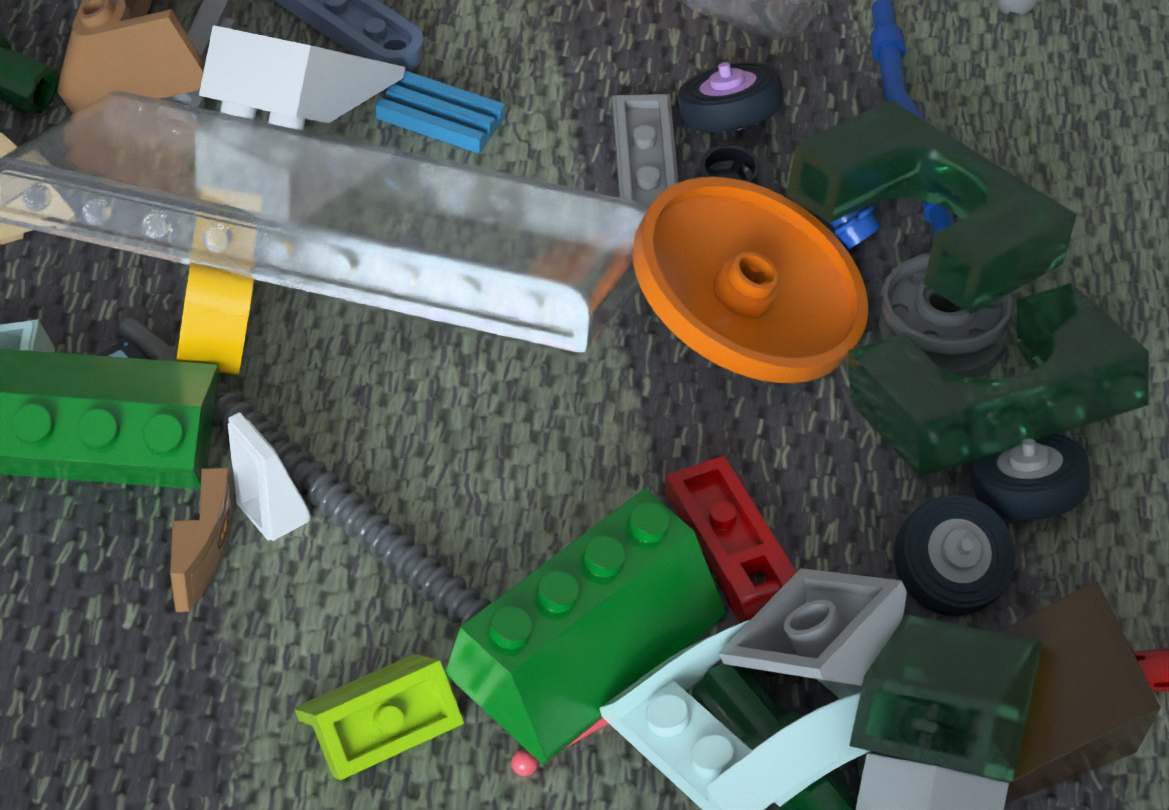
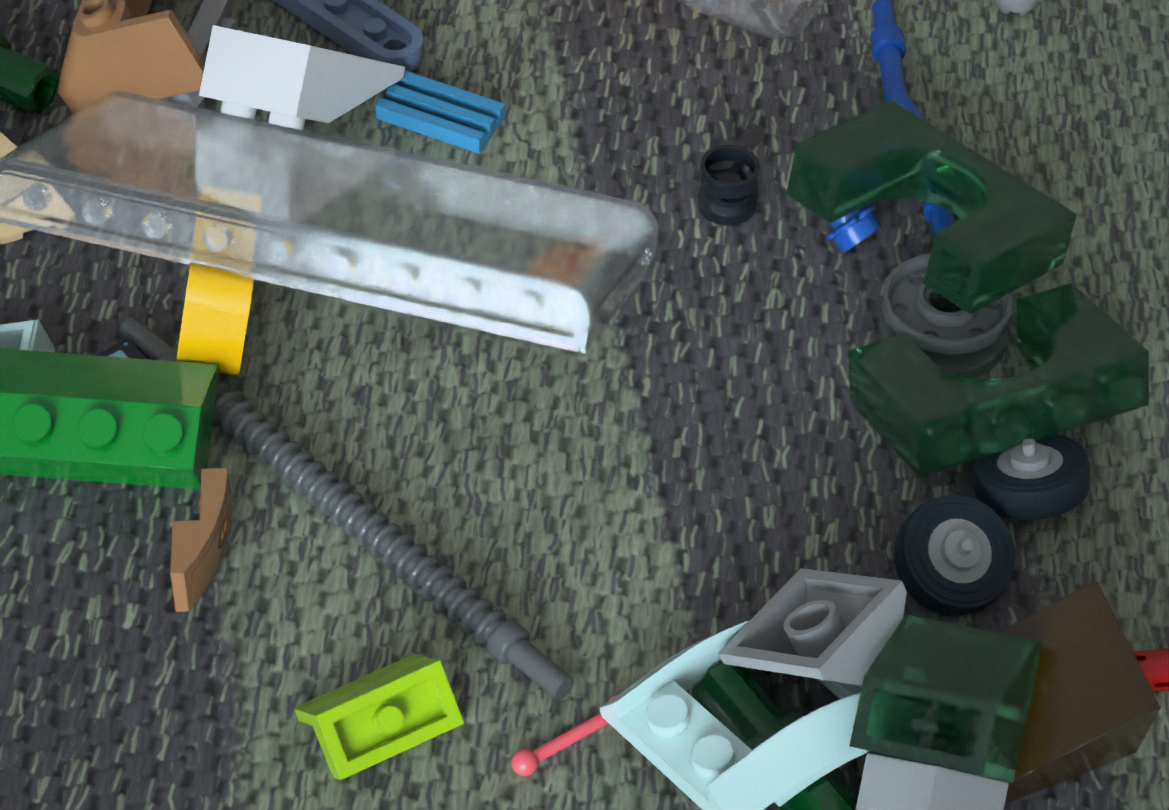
(263, 483): white slope -> none
(587, 626): green slope -> none
(644, 146): light grey tile -> none
(730, 534): red plate -> none
(731, 96): black wheel -> none
(750, 280): orange dish -> none

